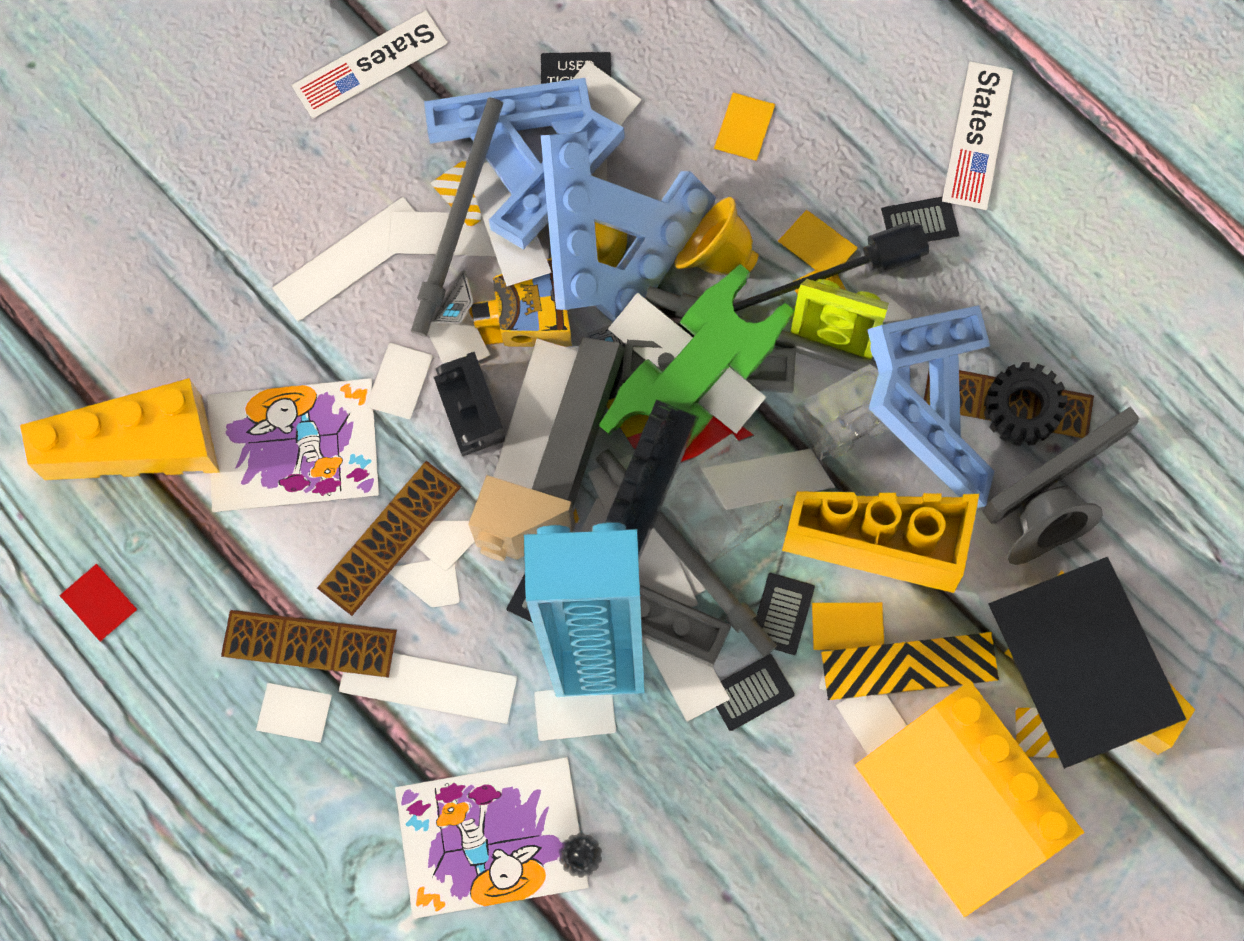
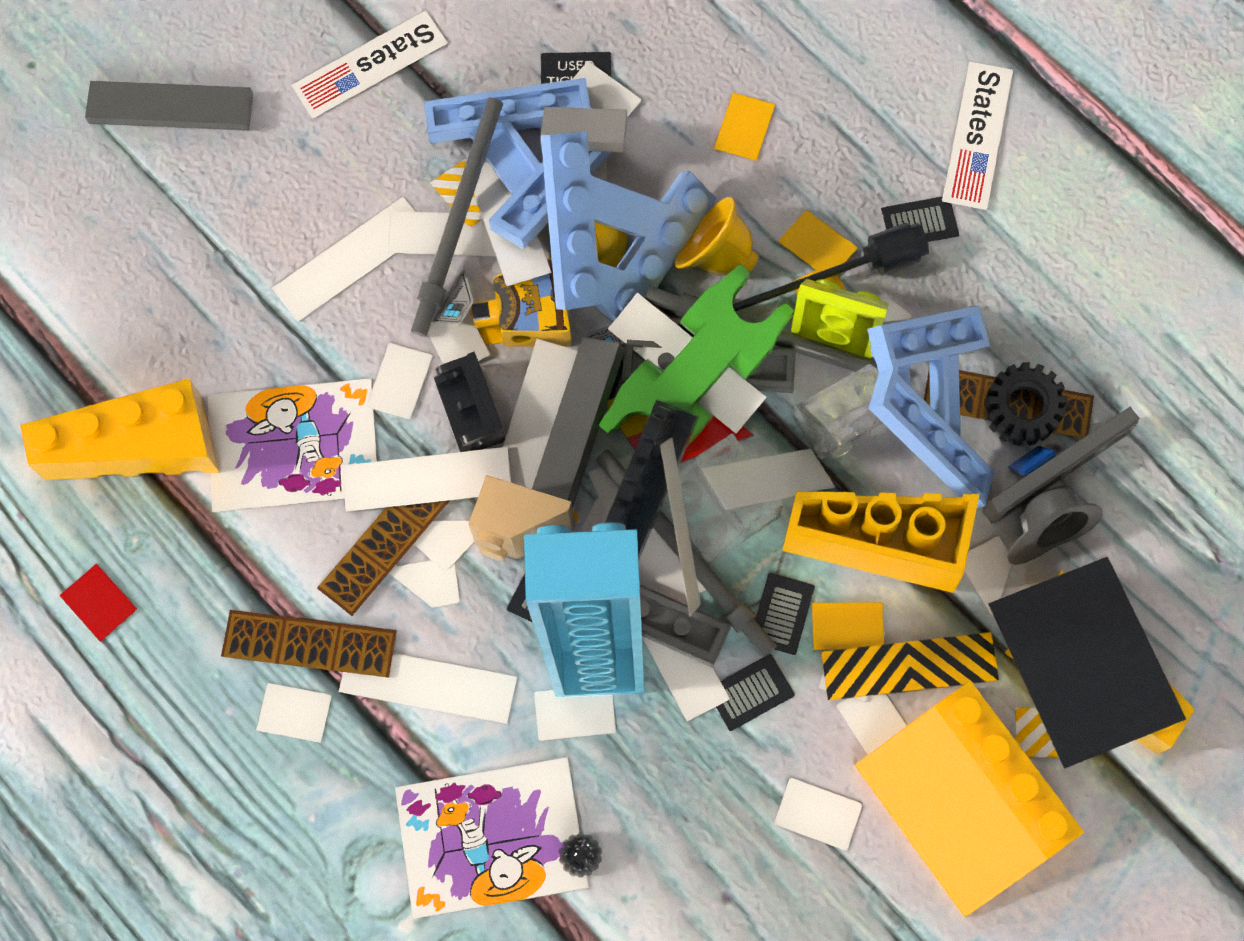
(169, 105): none -> dark grey tile
(422, 478): none -> white sticker
(604, 127): none -> light grey tile
(680, 525): none -> white sticker
(818, 814): none -> white sticker
(988, 569): none -> white sticker
(1032, 460): none -> blue piece

